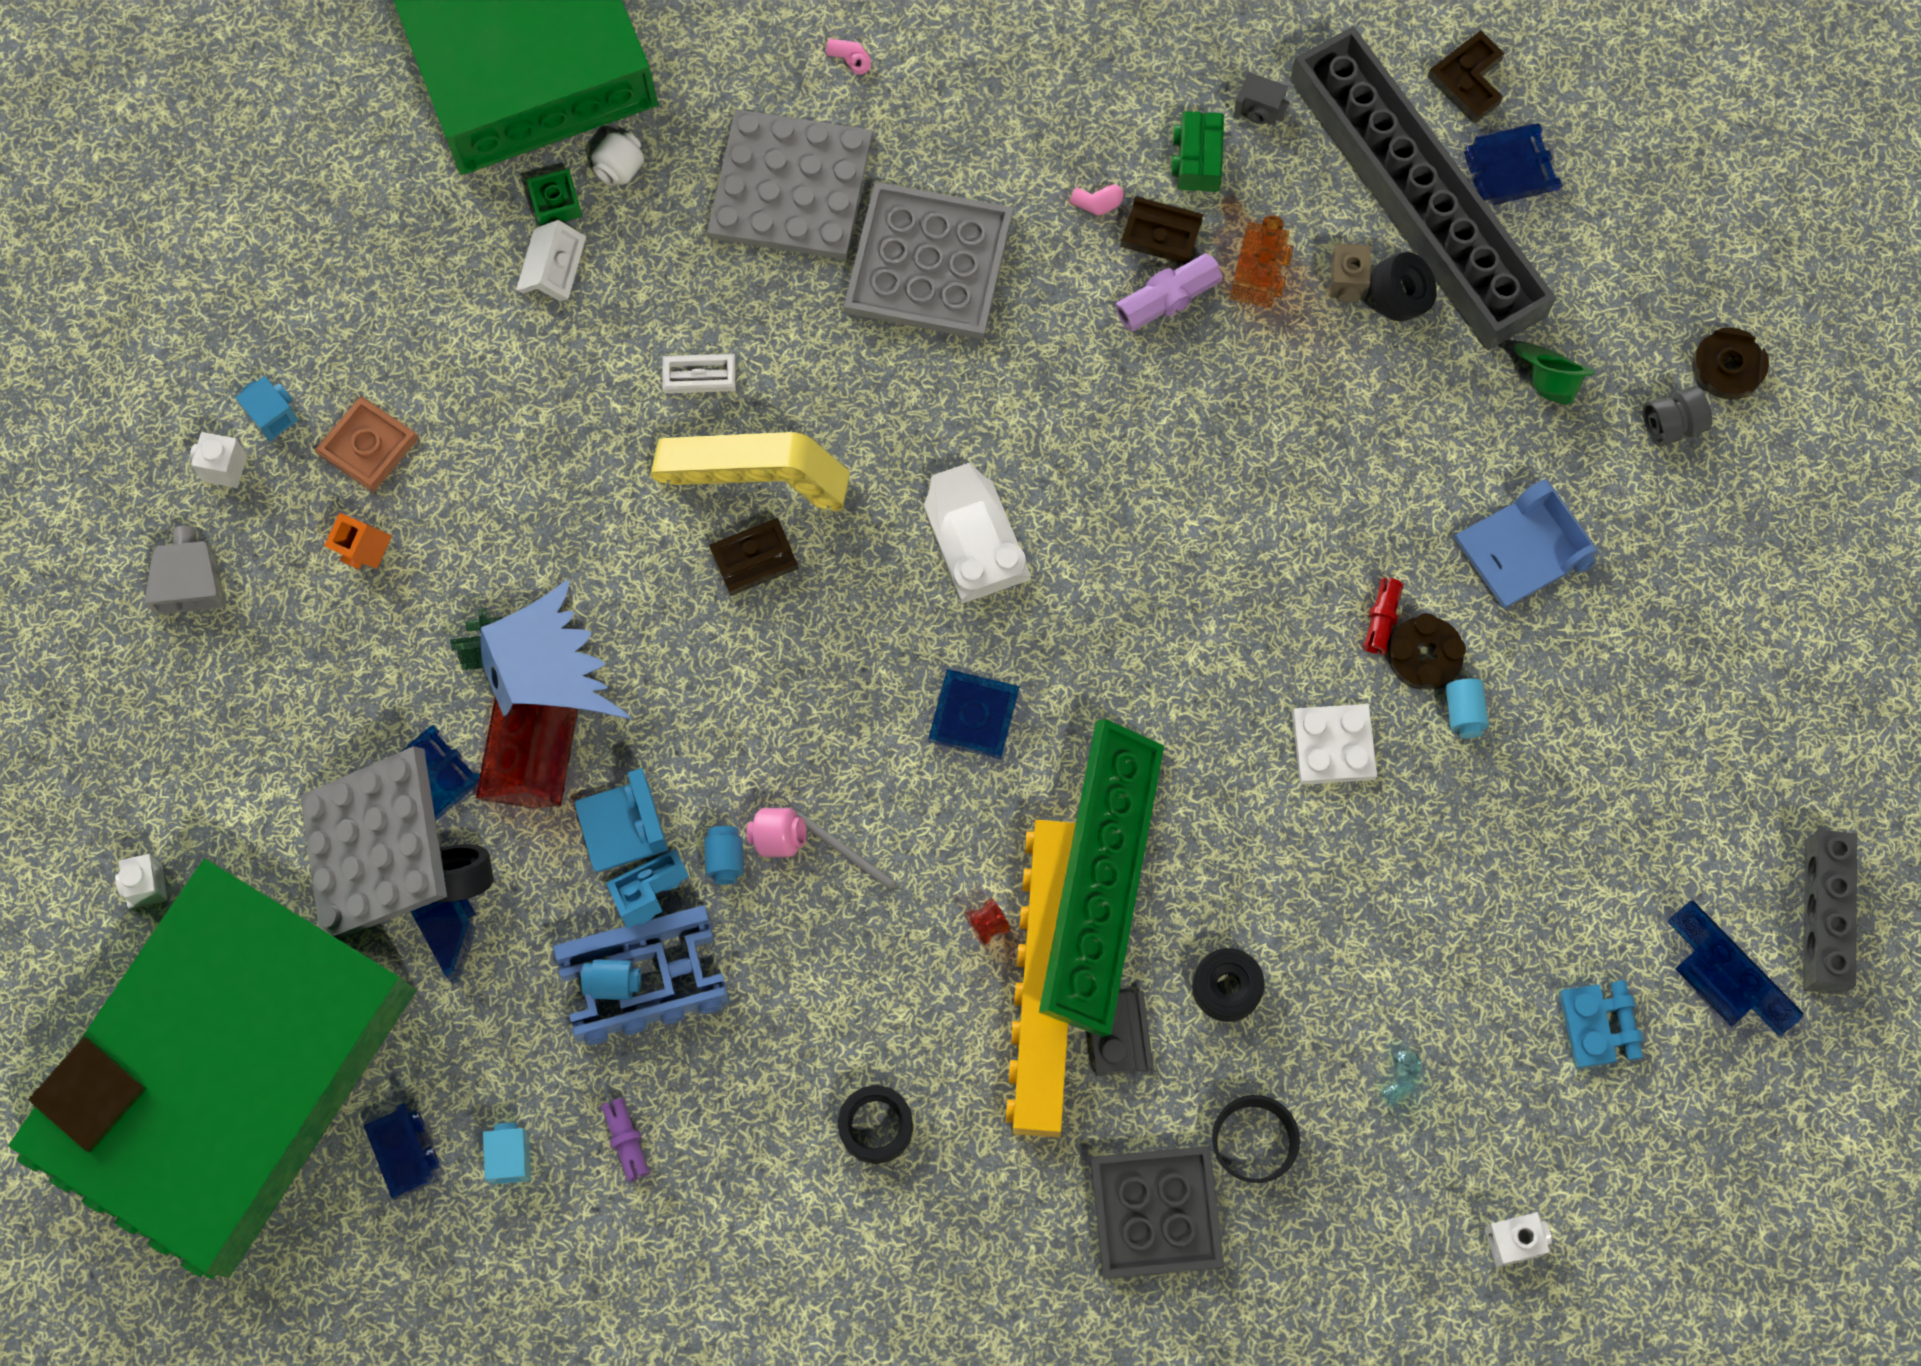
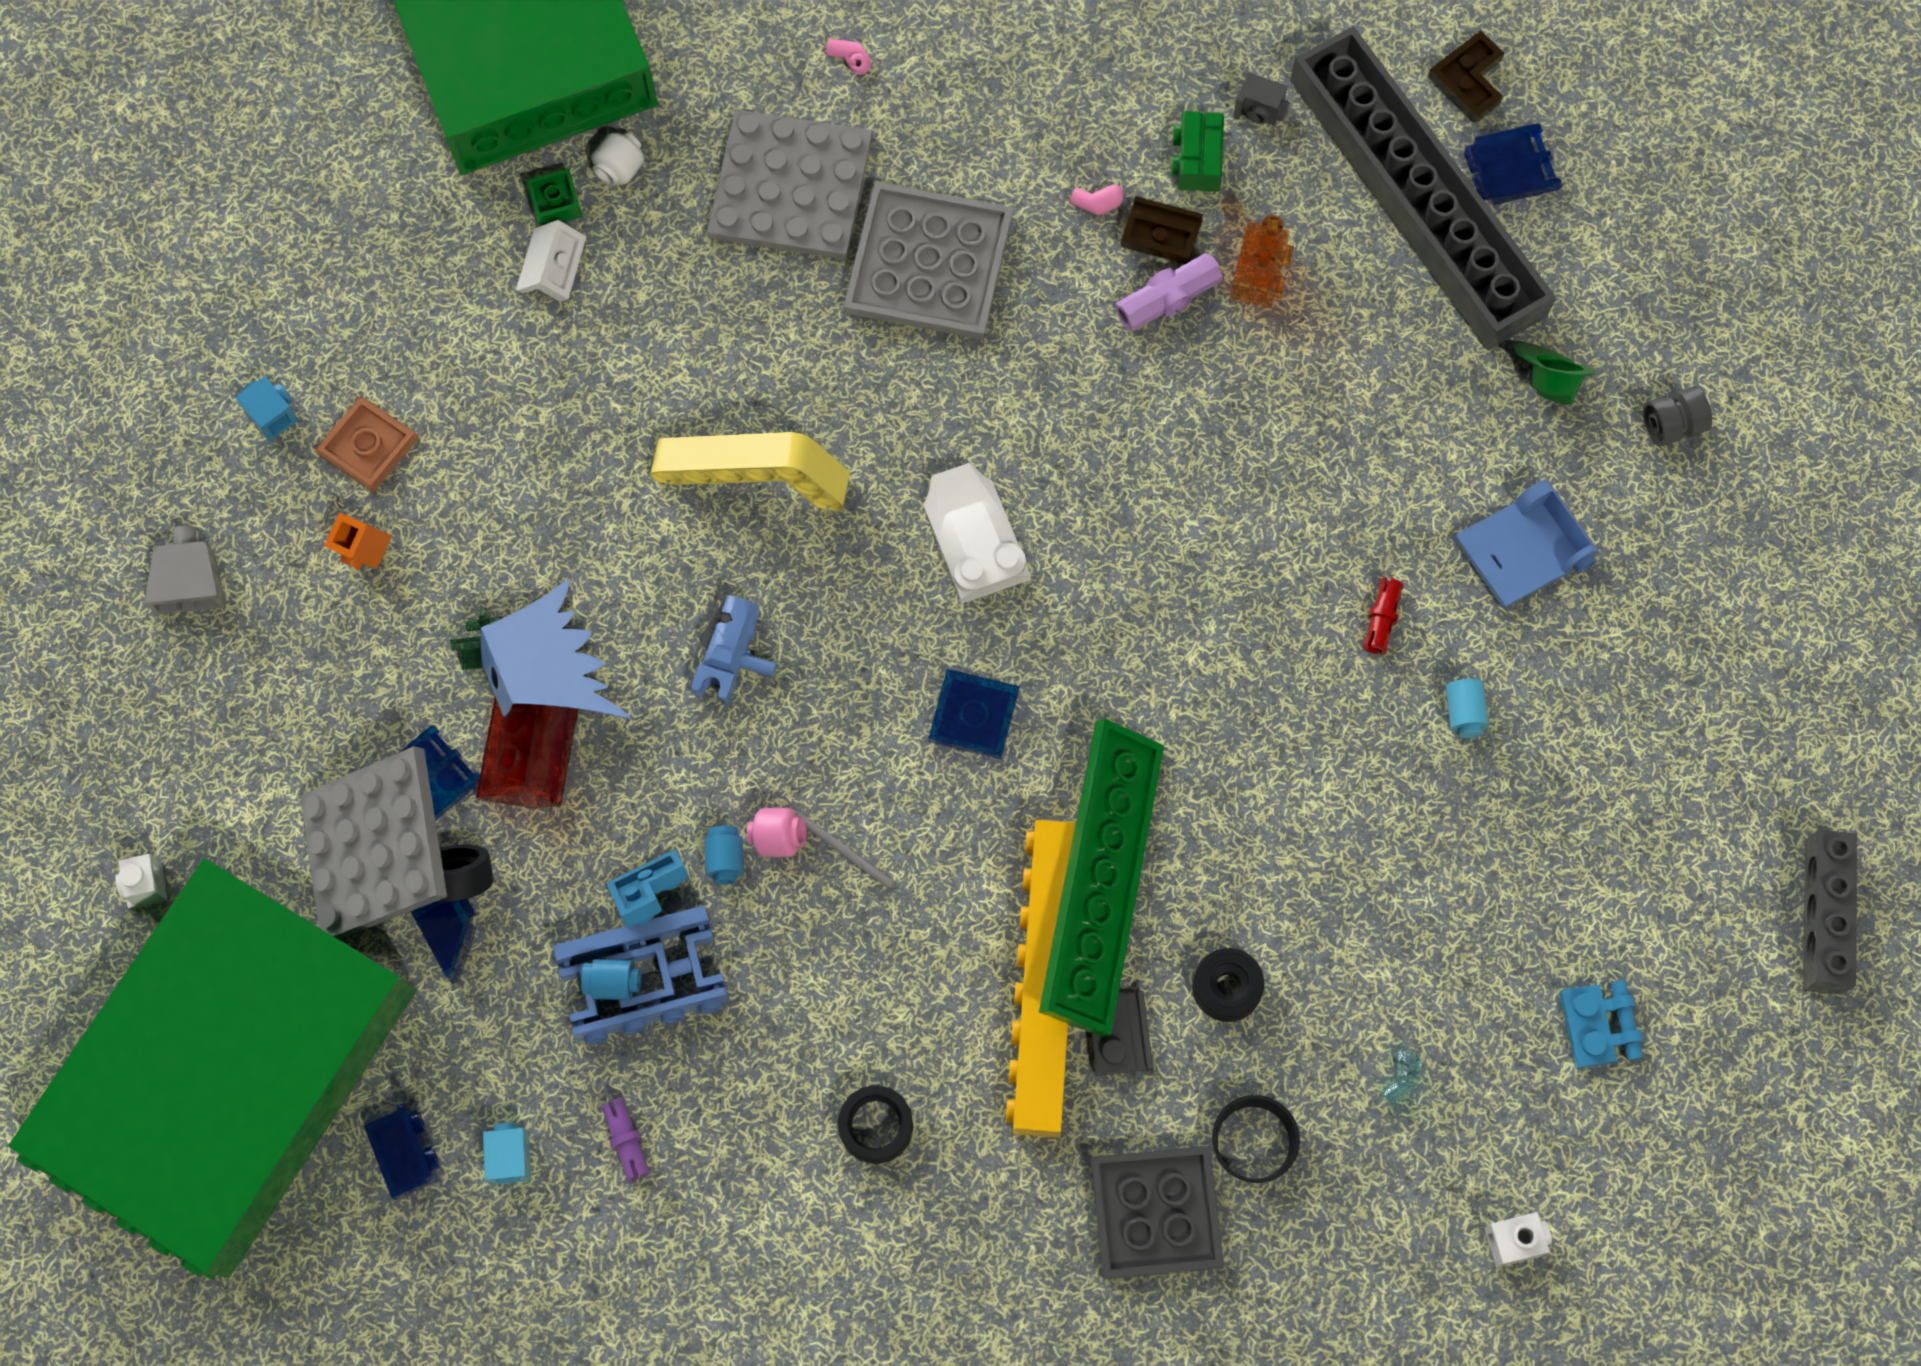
(87, 1094): dark brown tile -> none
(218, 459): white brick -> none
(621, 824): dark azure bracket -> none
(702, 385): white tile -> none
(727, 649): none -> medium blue piece
(753, 556): dark brown plate -> none
(987, 922): clear red wheel -> none
(1334, 744): white plate -> none
(1350, 272): dark tan brick -> none
(1388, 290): black tyre -> none
(1426, 673): dark brown plate -> none
(1726, 383): dark brown plate -> none
(1728, 975): clear blue bracket -> none

